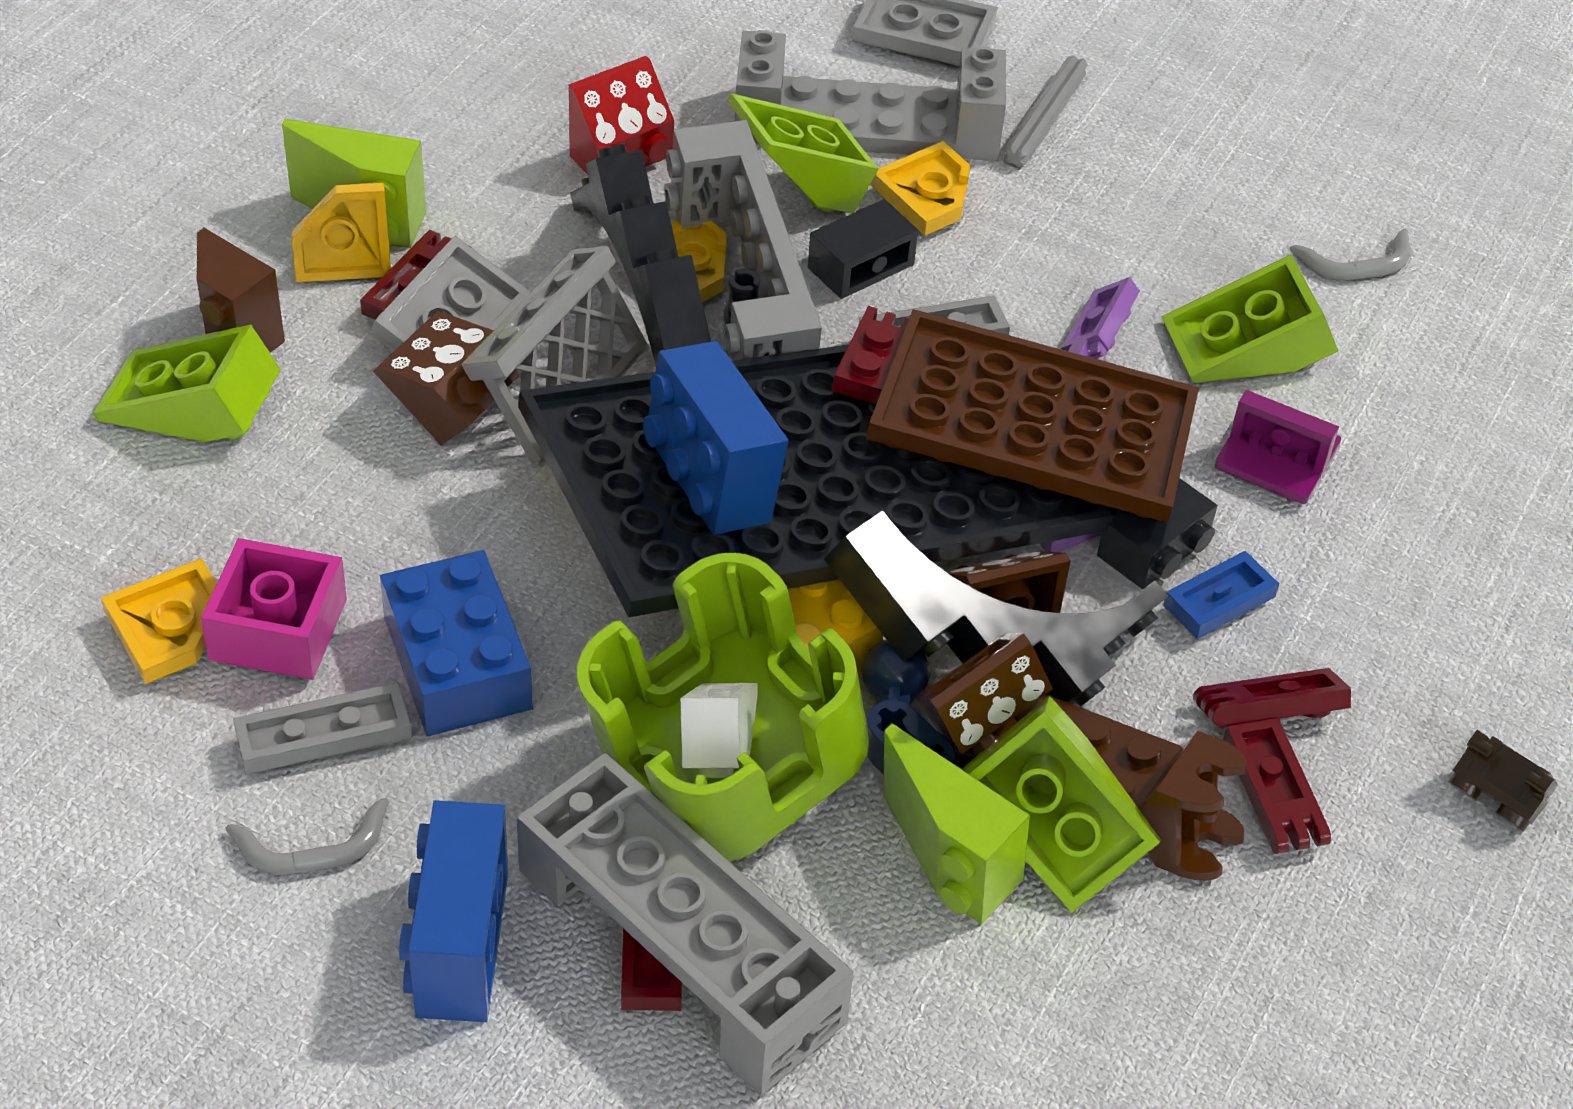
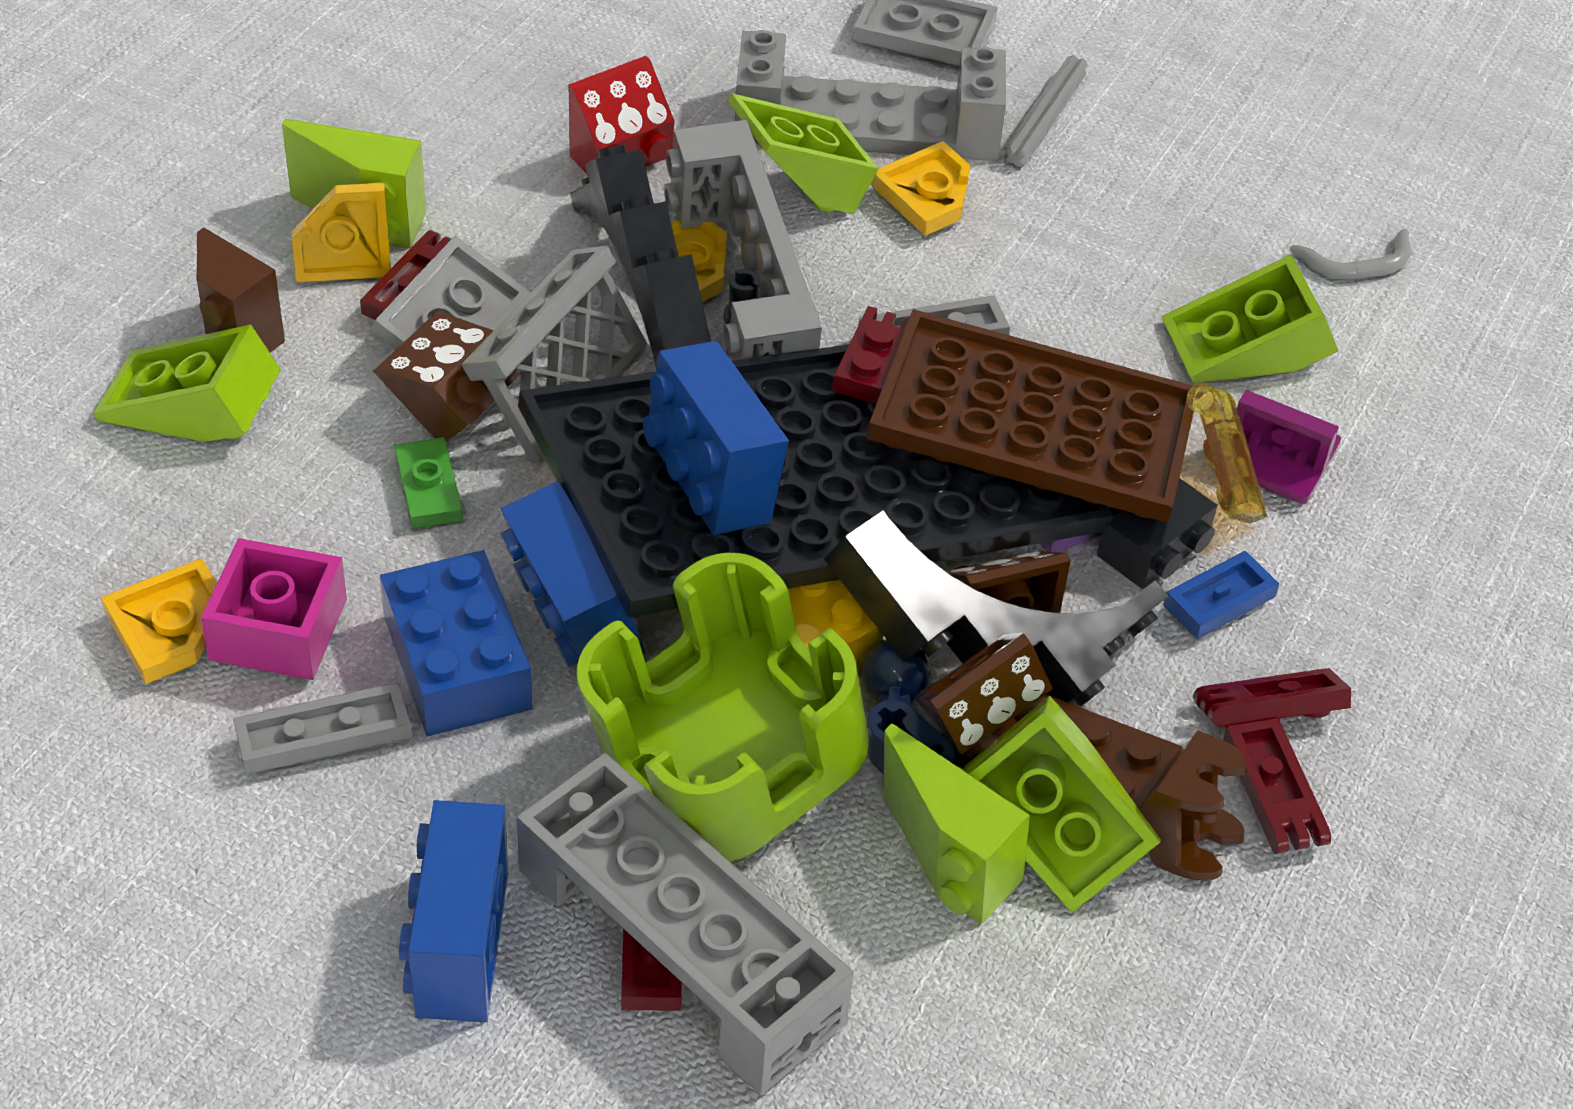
(315, 858): light grey animal -> none
(428, 483): none -> bright green plate
(561, 570): none -> blue brick
(717, 726): white slope -> none
(862, 248): black brick -> none
(1101, 319): medium lavender hinge -> none
(1228, 453): none -> clear yellow plate
(1505, 777): dark brown piece -> none

